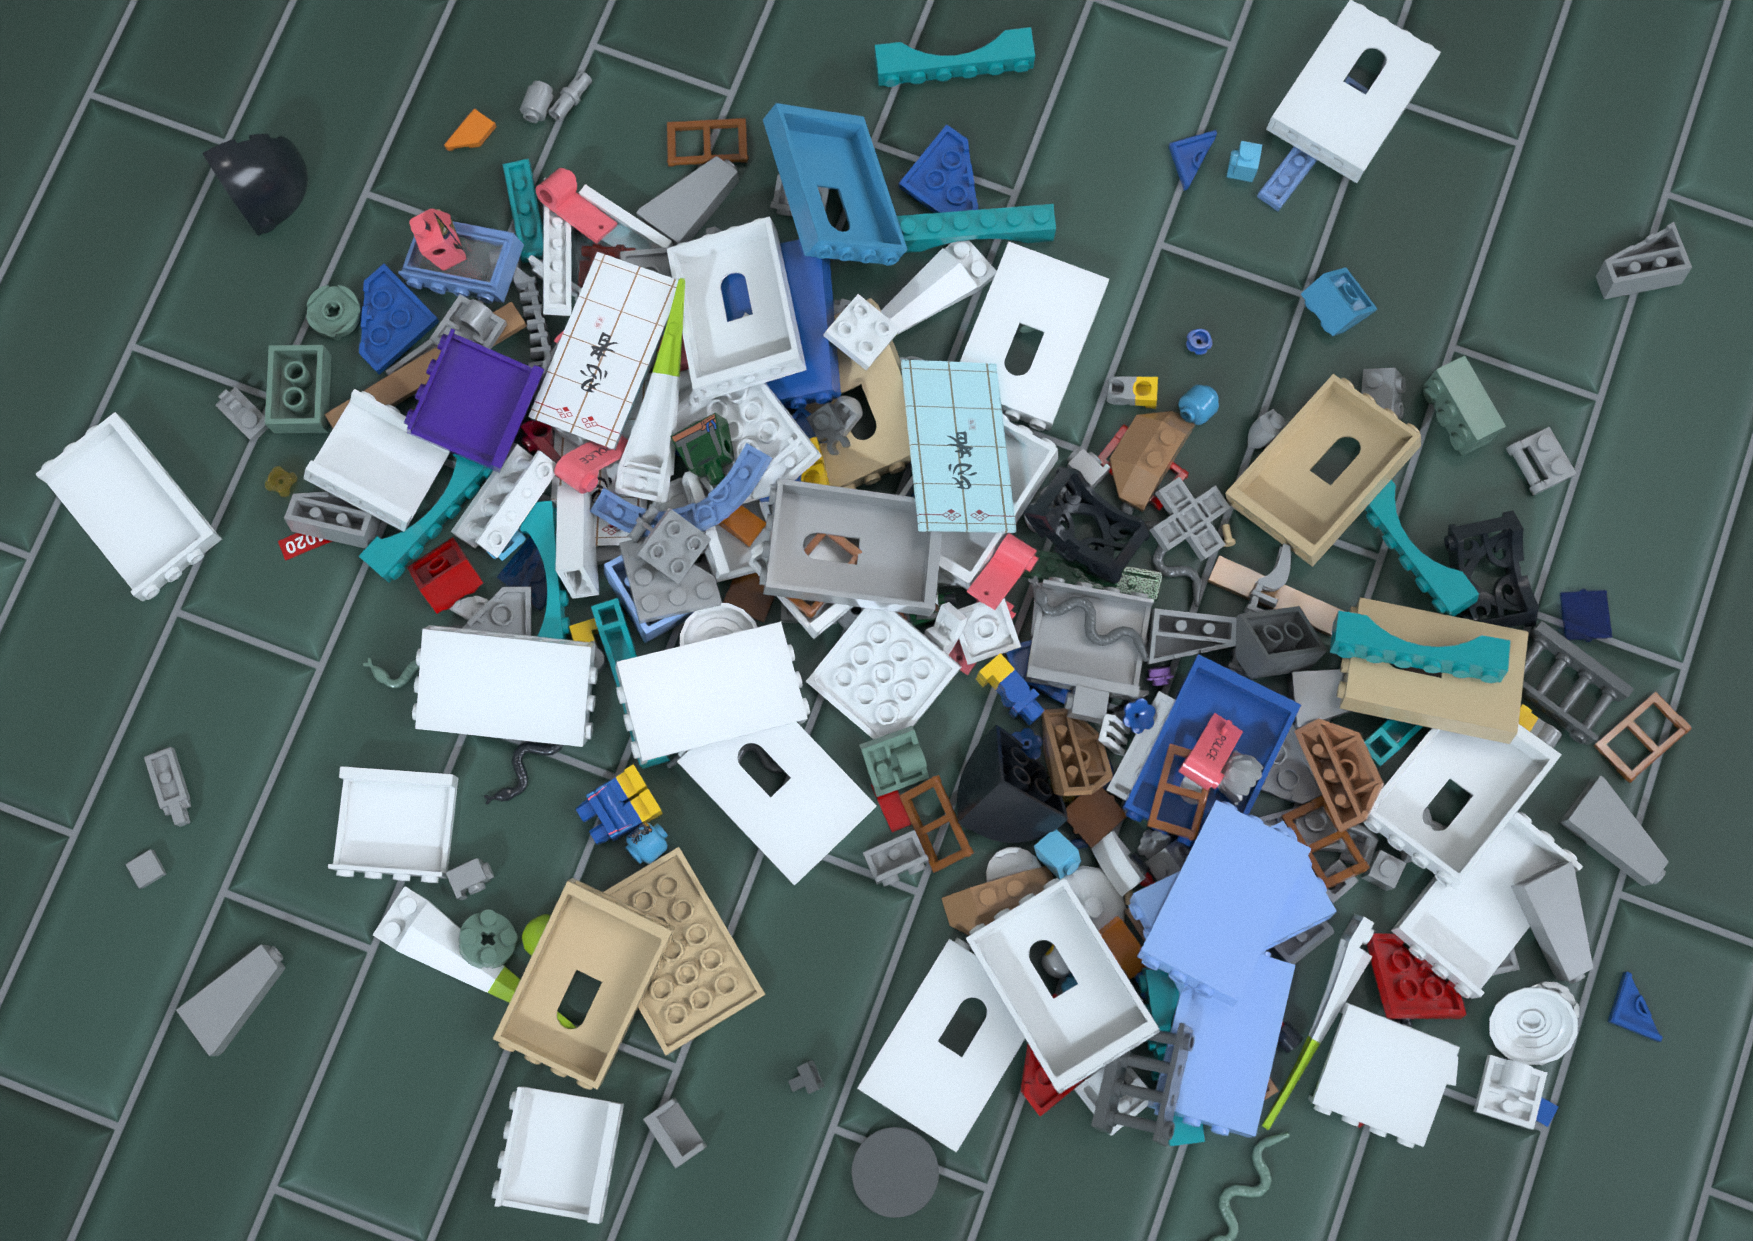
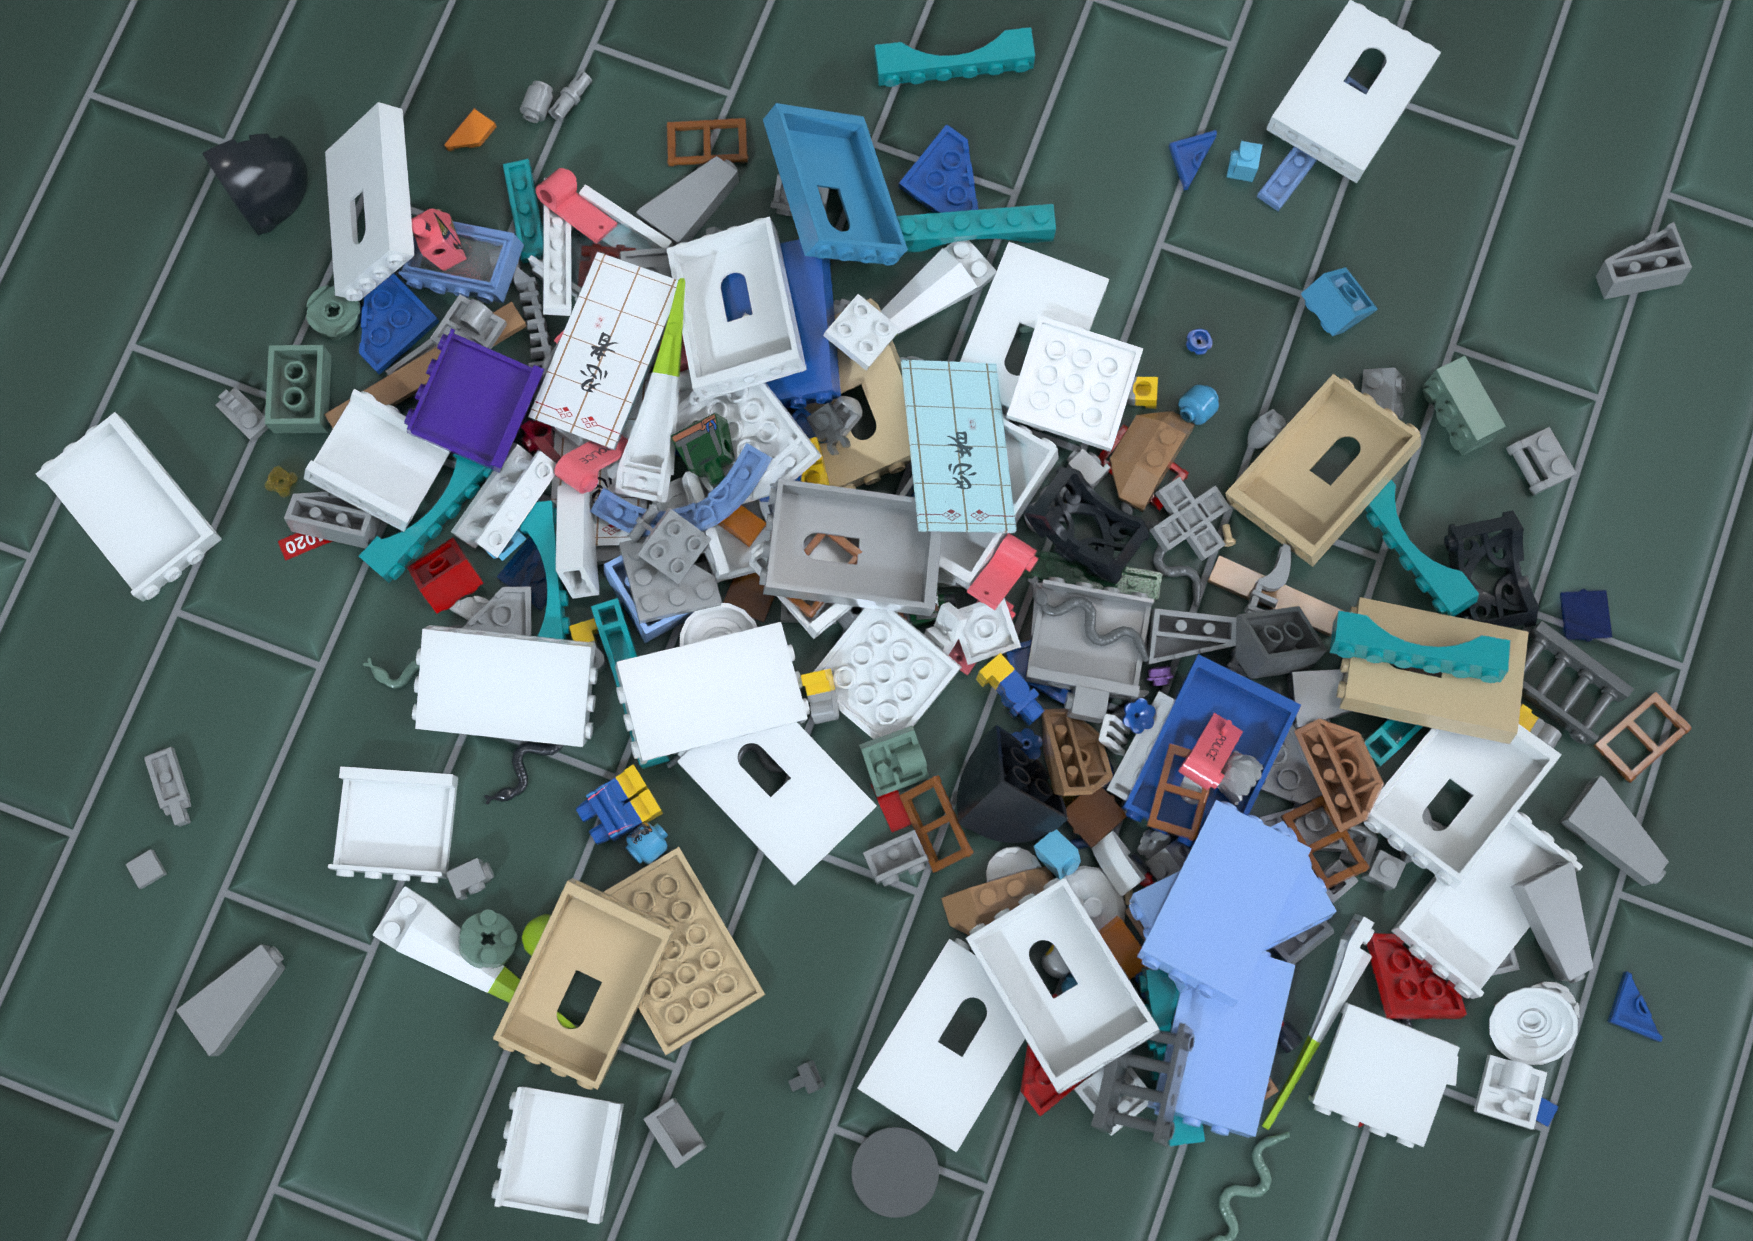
(373, 162): none -> white panel
(821, 695): none -> leg
(1074, 383): none -> white plate

